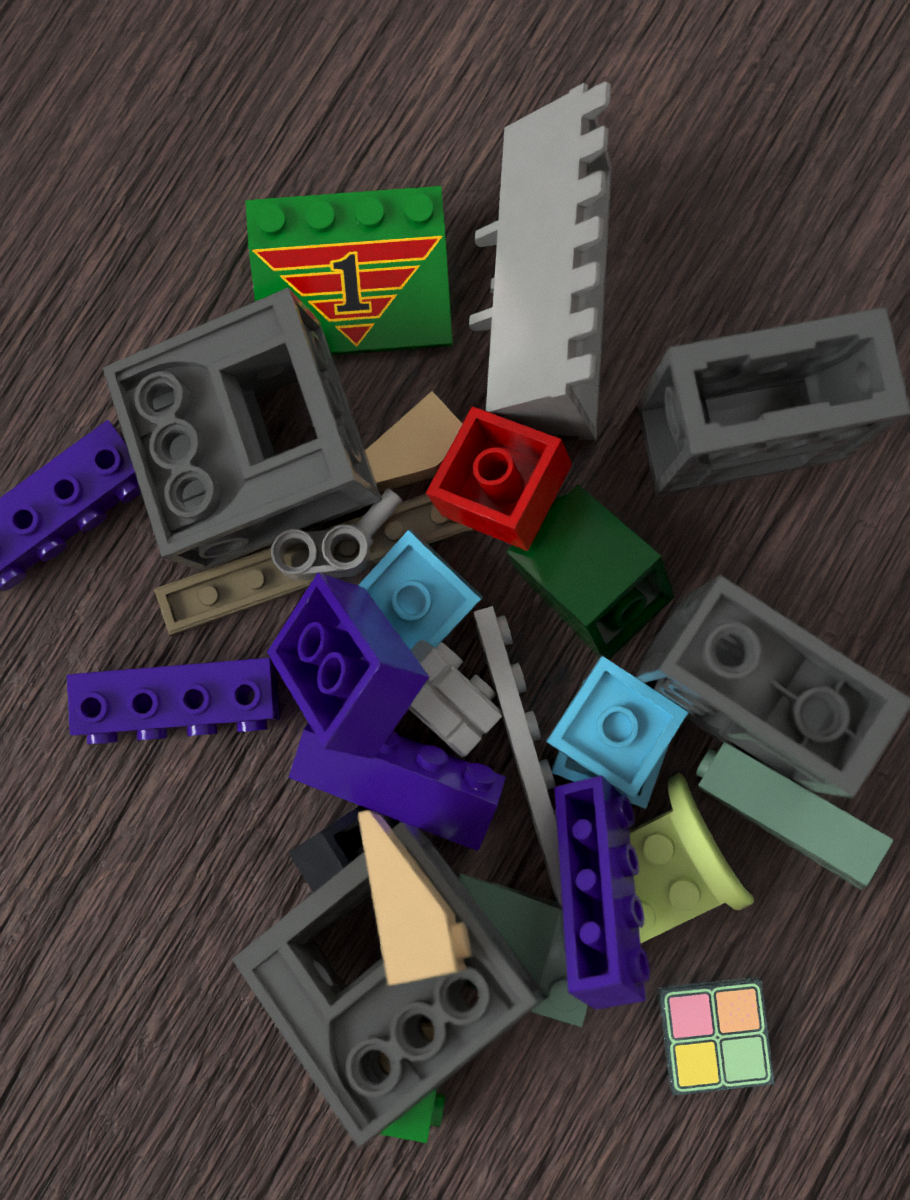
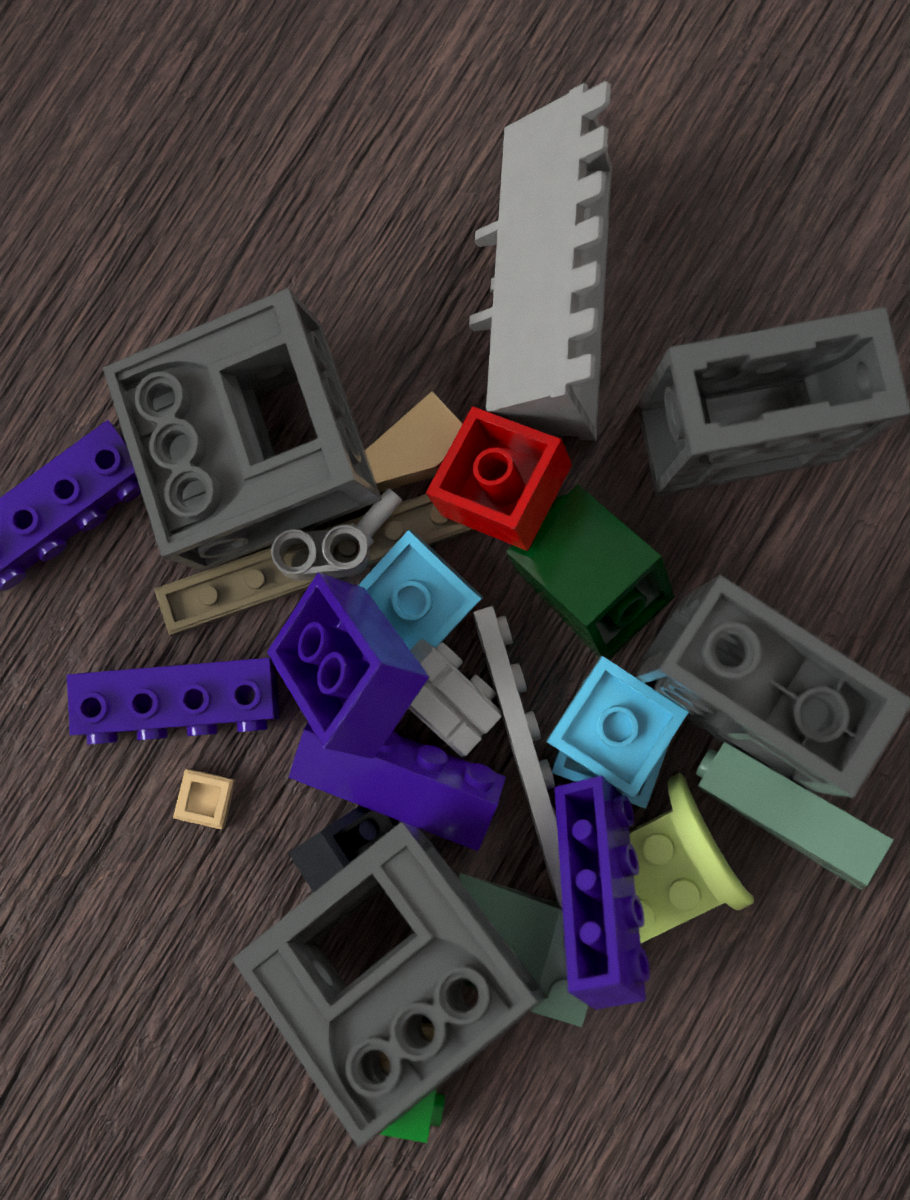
(204, 799): none -> tan tile
(359, 263): green slope -> none
(412, 917): tan slope -> none
(715, 1036): tile -> none

